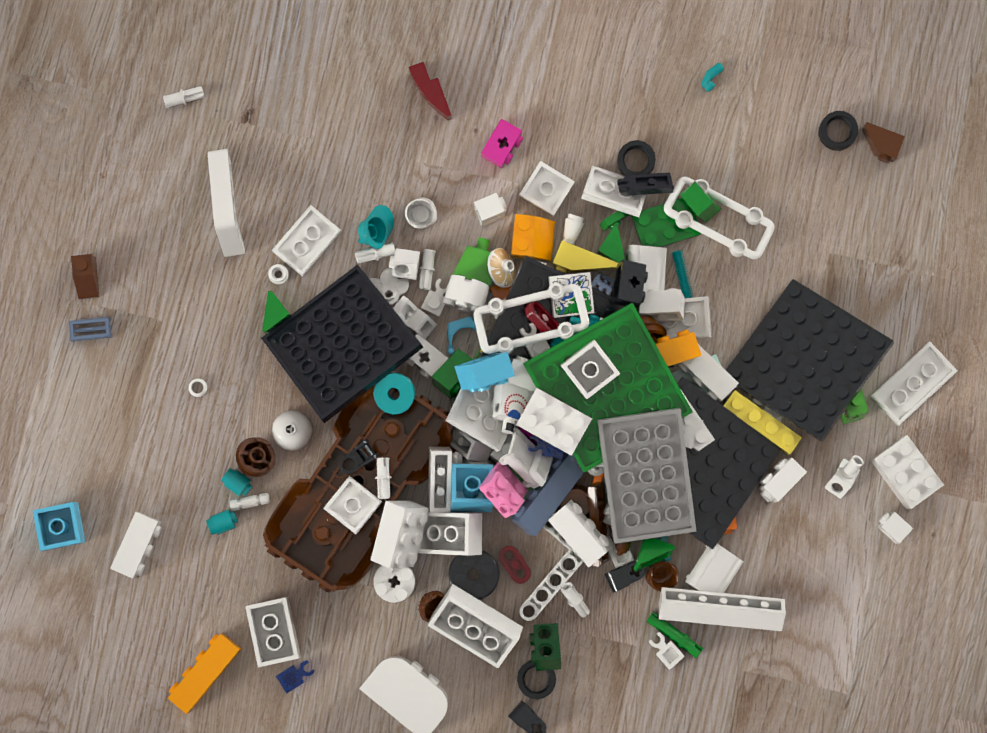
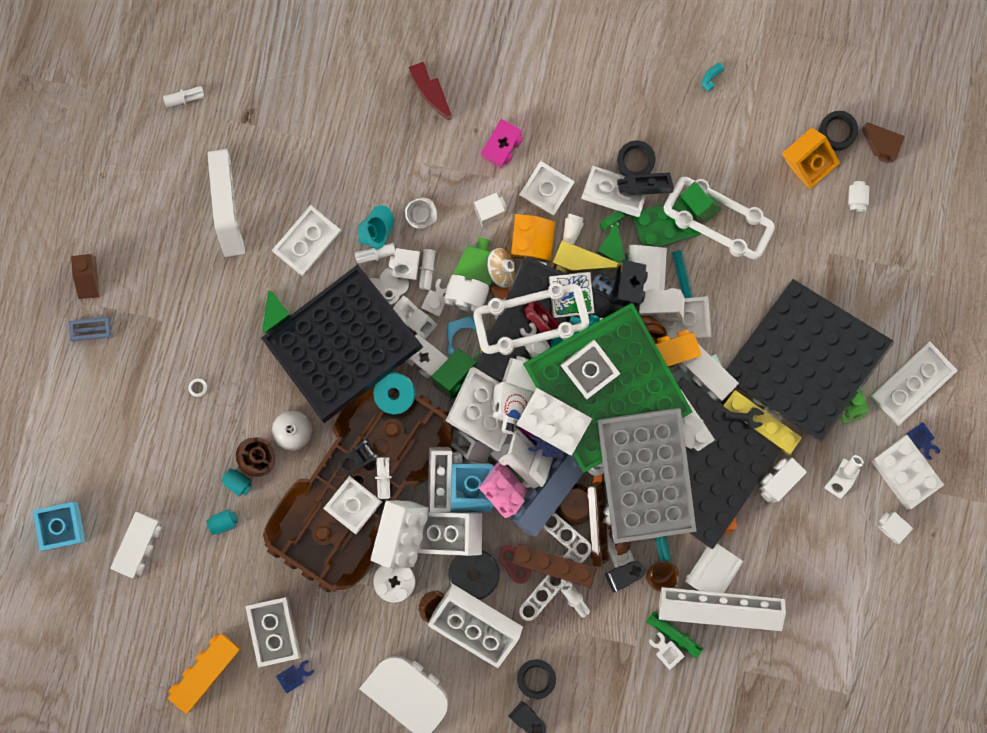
(250, 501): white axle -> none
(278, 267): white plate -> none
(484, 372): medium azure brick -> none
(547, 646): dark green brick -> none
(554, 566): none -> reddish brown plate
(580, 533): white brick -> none
(651, 552): green slope -> none
(748, 417): none -> black bar
(811, 157): none -> light orange slope
(858, 196): none -> white brick
(922, 438): none -> clear blue plate

